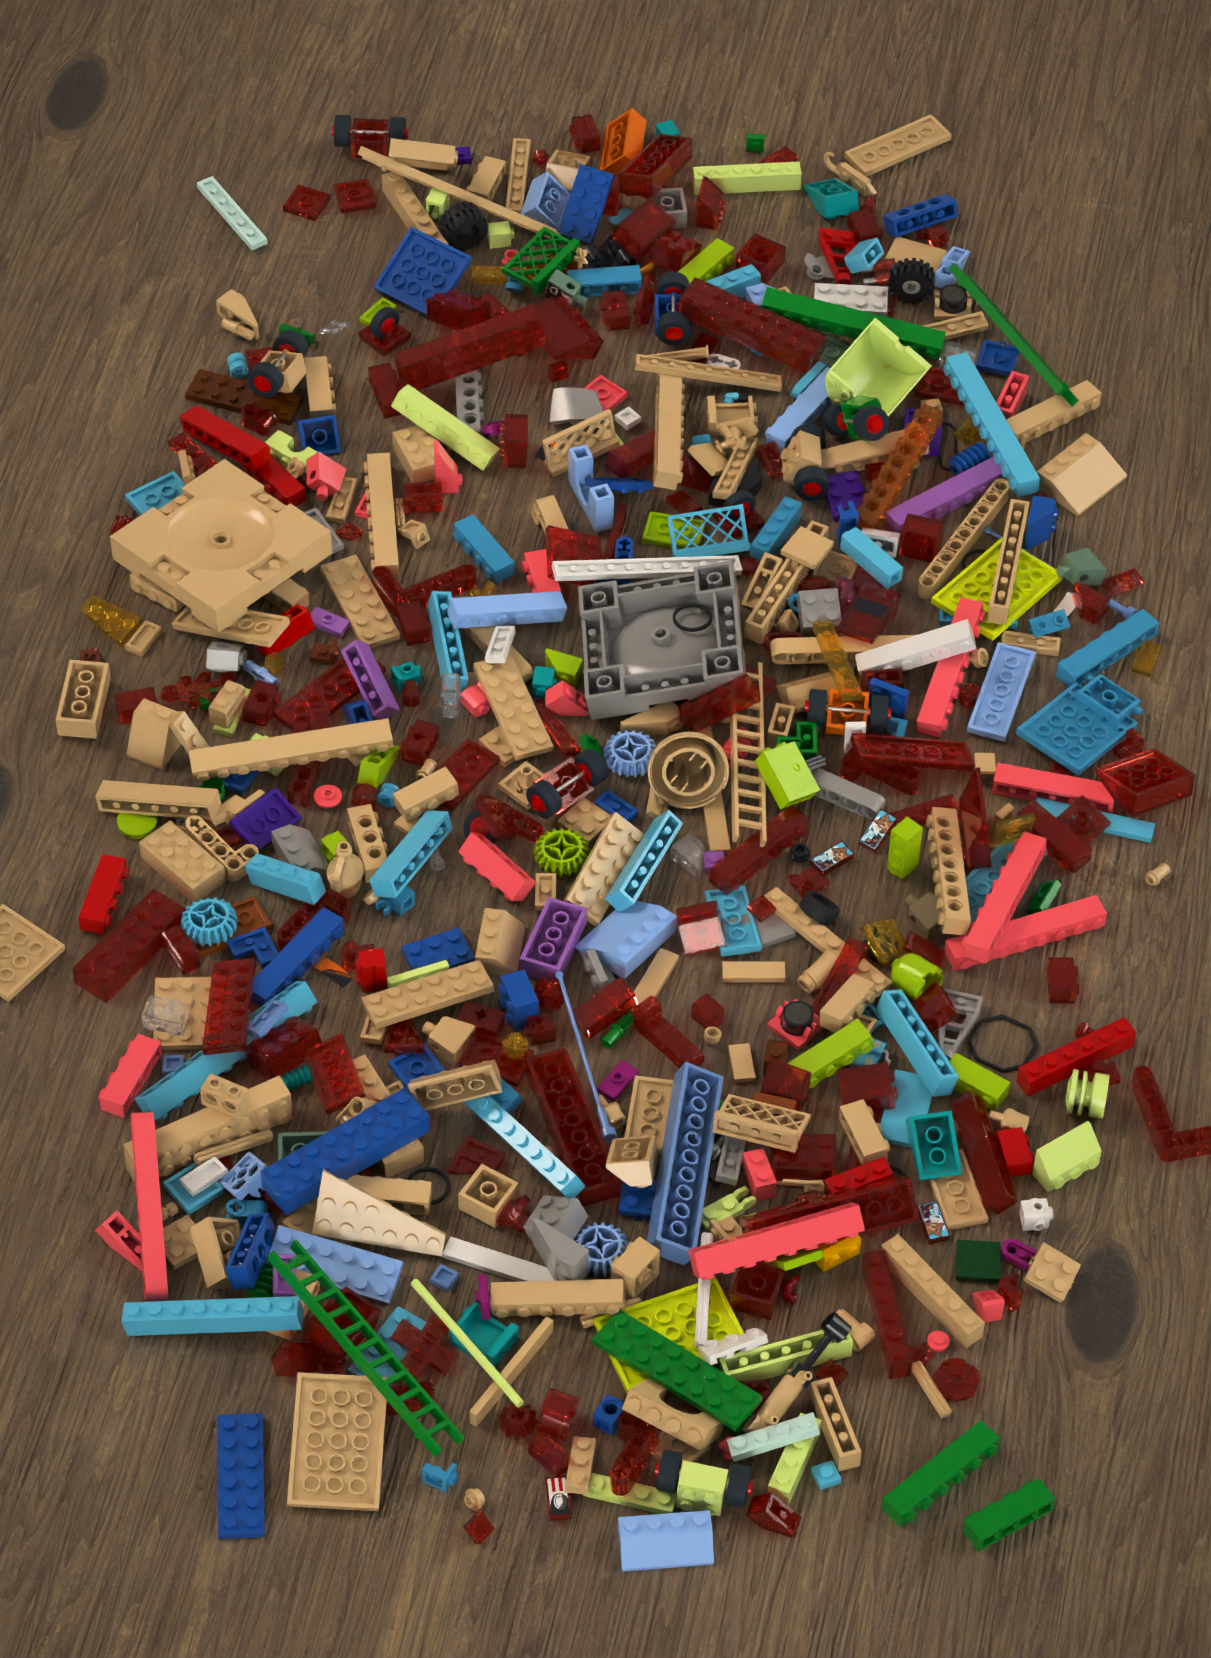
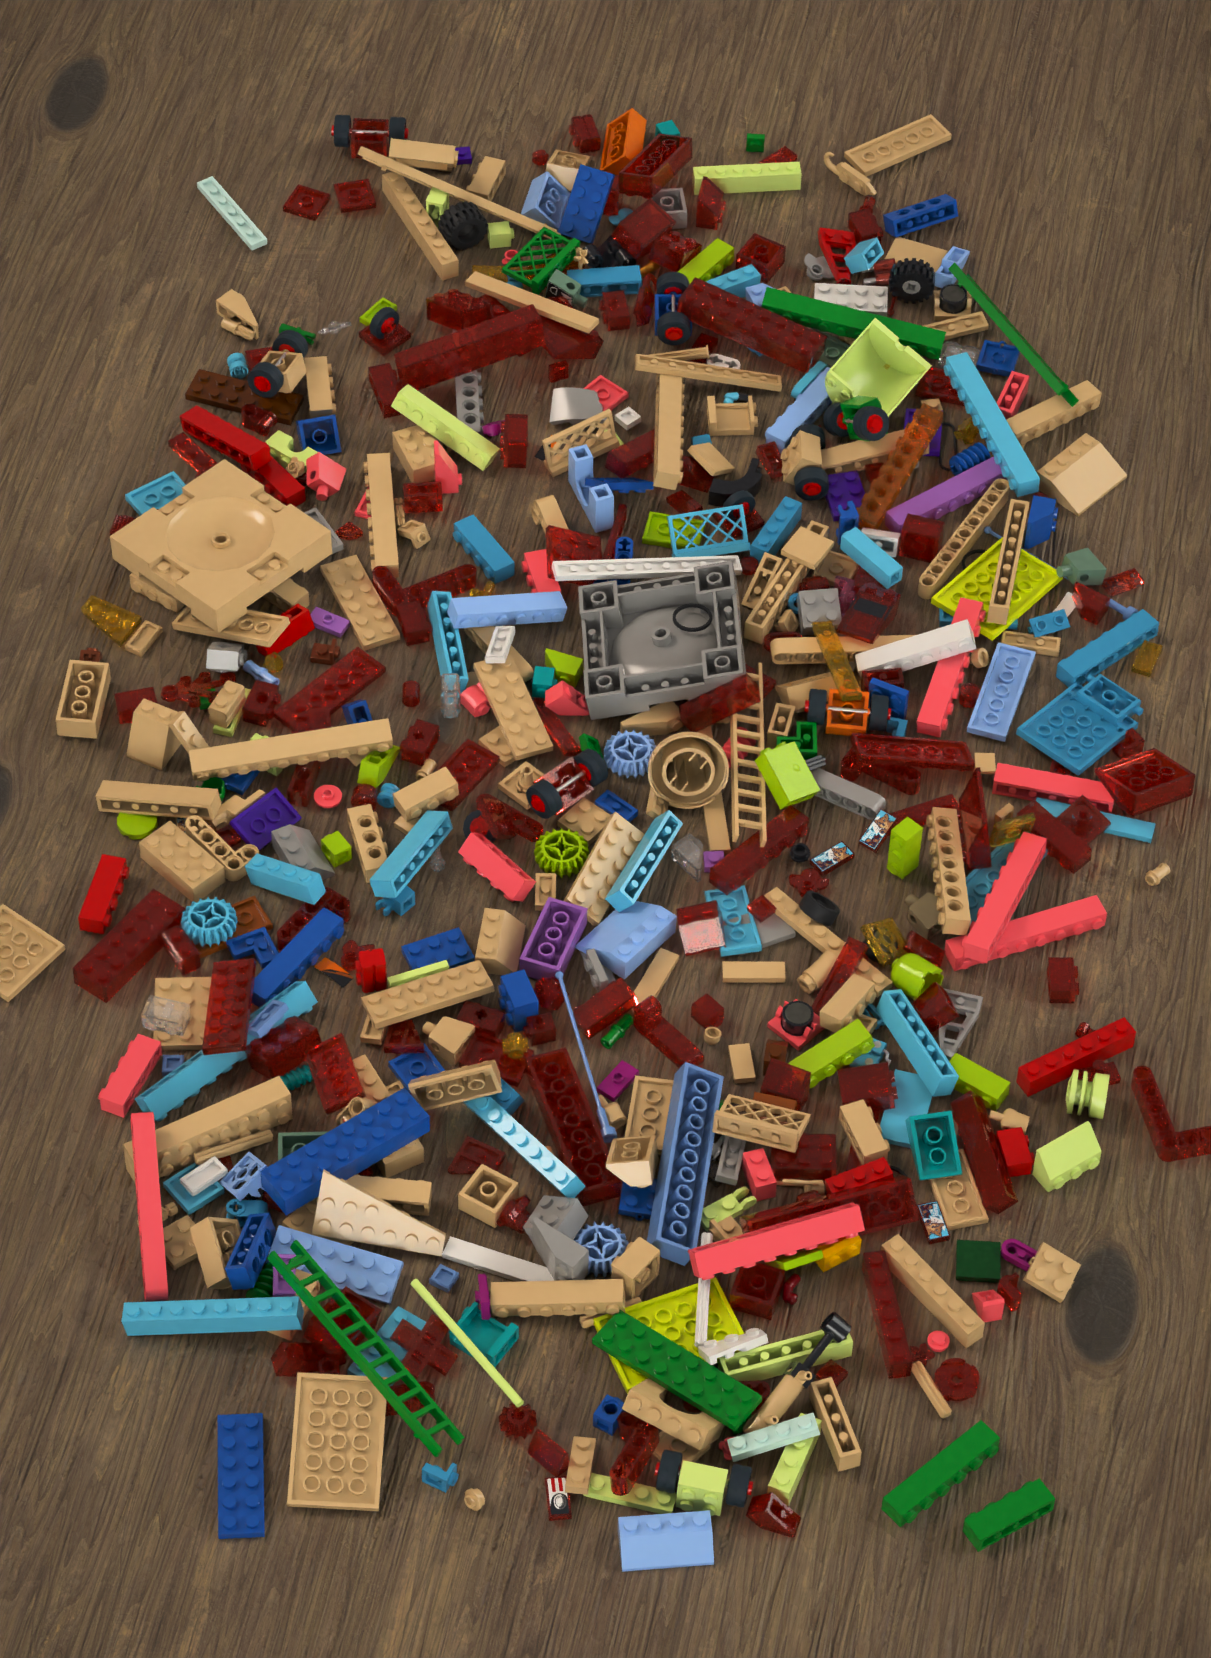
(122, 1238): coral slope -> none
(186, 467): tan plate -> none
(225, 1096): tan brick -> none
(342, 501): tan tile -> none
(345, 871): tan piece -> none
(369, 897): tan tile -> none
(370, 679): medium lavender brick -> none
(405, 673): teal brick -> none
(421, 270): blue plate -> none
(431, 1169): black piece -> none
(478, 1527): clear red plate -> none
(511, 1370): tan tile -> none
(518, 174): tan tile -> none
(525, 298): none -> tan tile
(557, 1414): clear red brick -> none
(735, 434): tan piece -> none
(735, 469): tan tile -> none
(826, 1475): medium azure plate -> none
(832, 197): teal slope -> none
(852, 727): white tile -> none
(860, 1333): tan piece -> none
(936, 235): clear red piece -> none
(1012, 1021): black piece -> none
(1035, 1214): white brick -> none
(1043, 896): green plate -> none

